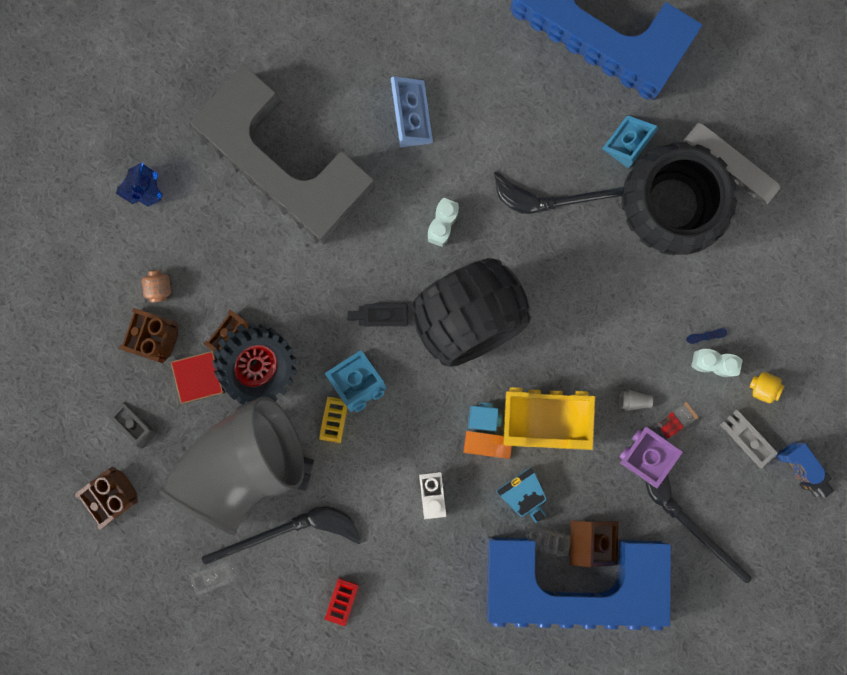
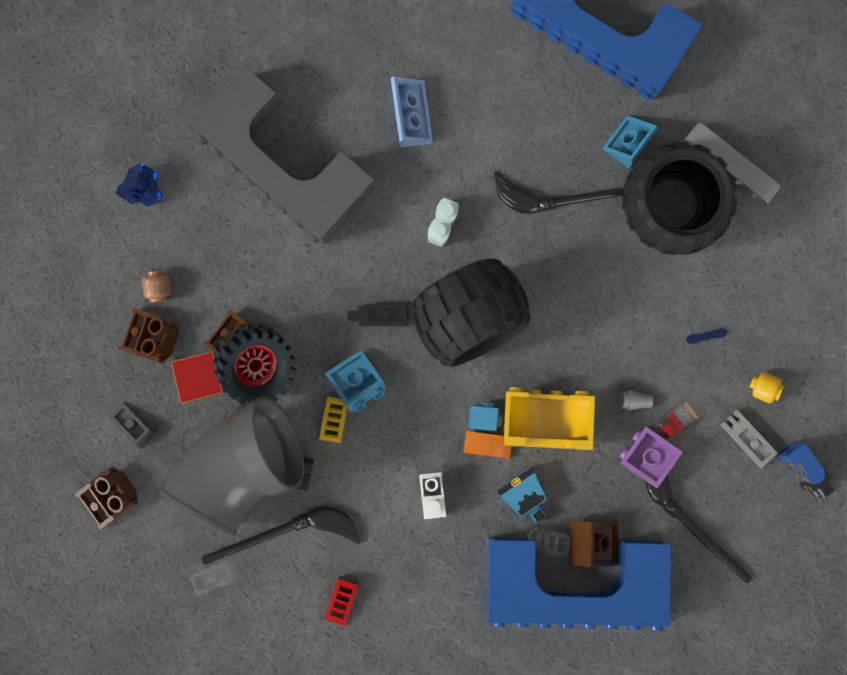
(723, 365): light aqua brick -> none

